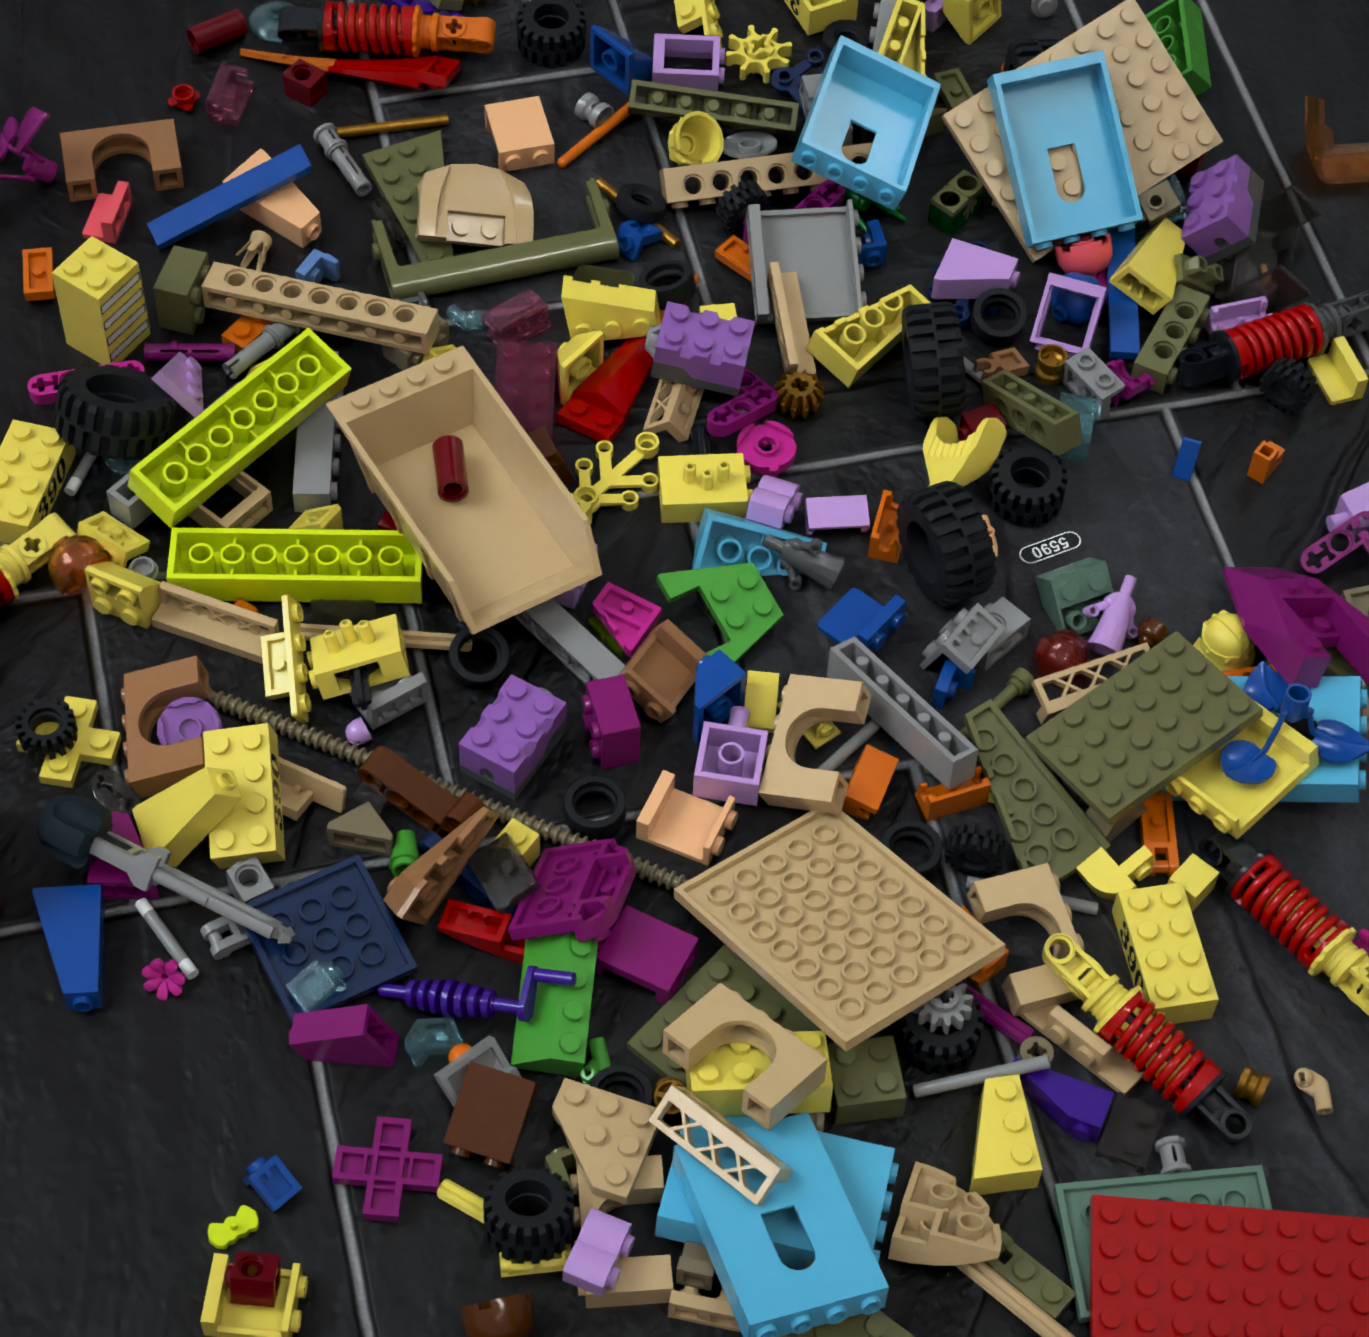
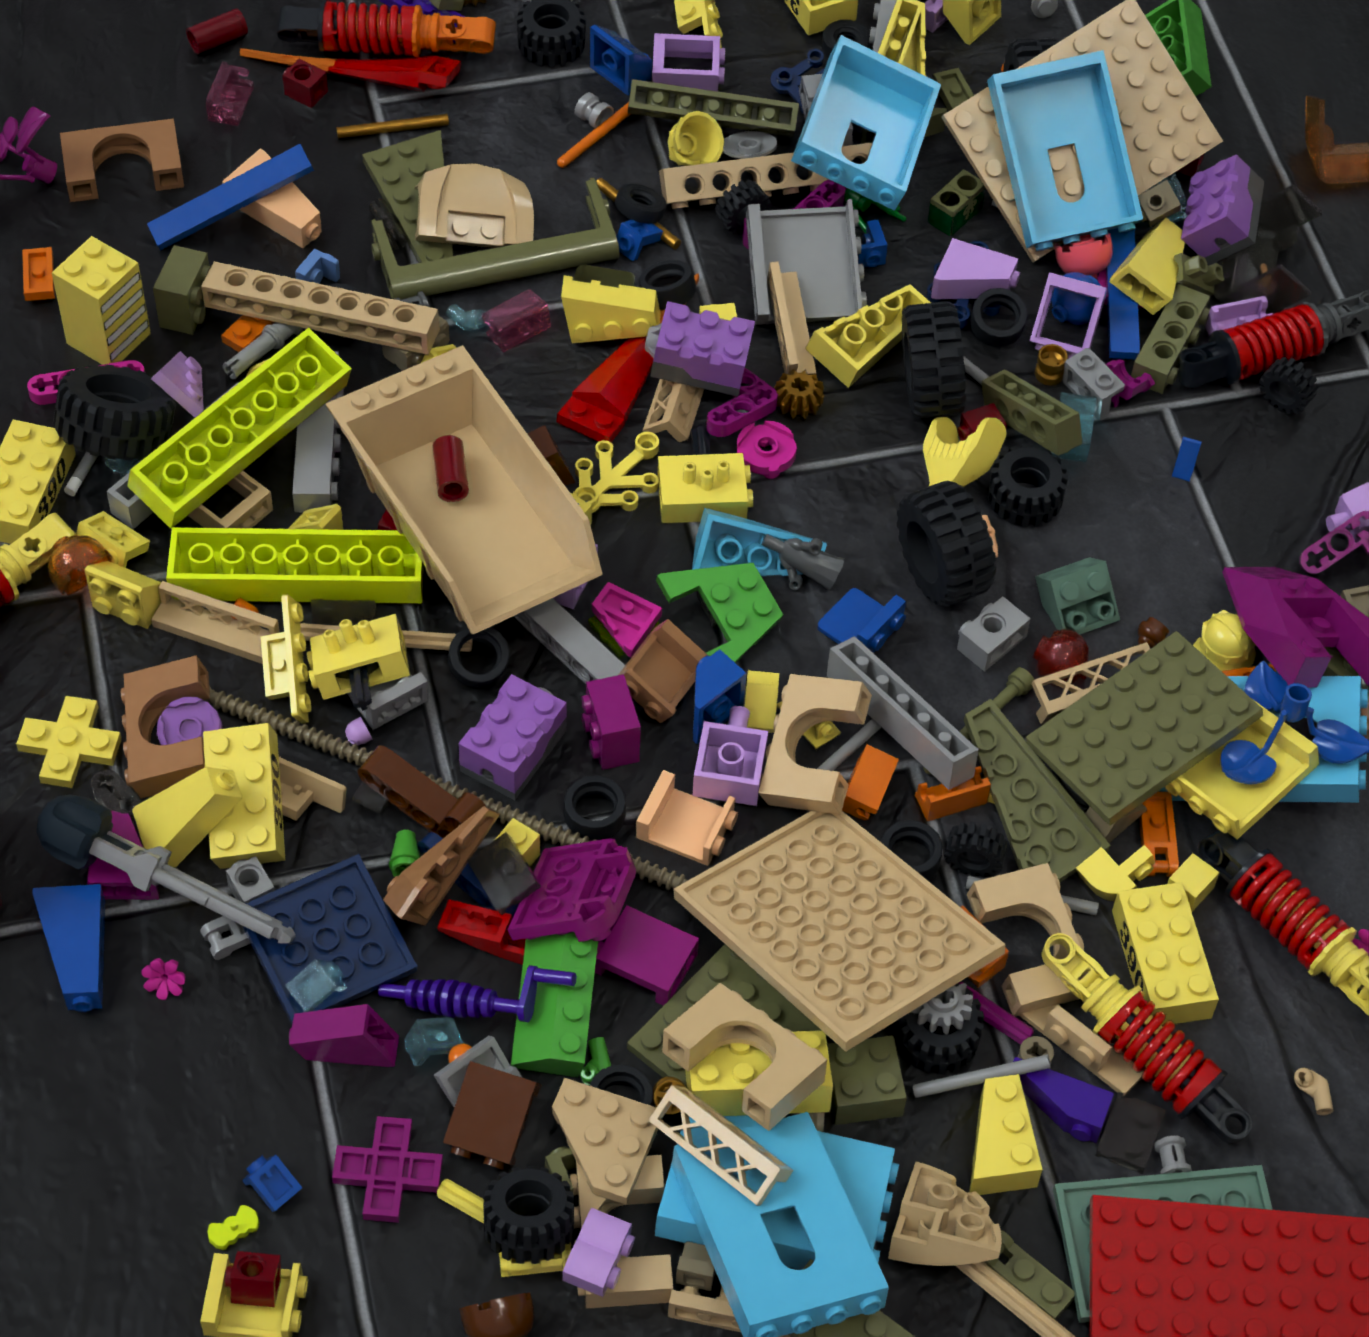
(42, 713): black tyre -> none
(109, 214): coral panel -> none
(145, 566): light grey plate -> none
(154, 351): magenta pin -> none
(166, 938): light grey bar -> none
(183, 97): red plate -> none
(258, 244): tan piece -> none
(265, 20): clear light blue dish -> none
(337, 151): light grey pin -> none
(361, 831): dark tan slope -> none
(520, 133): light nougat panel -> none
(528, 381): clear pink brick -> none
(578, 360): light yellow slope -> none
(735, 255): orange plate -> none
(758, 53): light yellow gear -> none
(774, 502): lavender brick -> none
(836, 513): lavender hinge -> none
(884, 537): orange hinge -> none
(948, 681): blue bracket -> none
(964, 638): light grey bracket -> none
(1005, 359): medium nougat plate -> none
(1050, 547): black sticker -> none
(1115, 621): lavender piece -> none
(1251, 1086): pearl gold wheel -> none
(1265, 461): orange piece -> none
(1339, 373): light yellow panel -> none

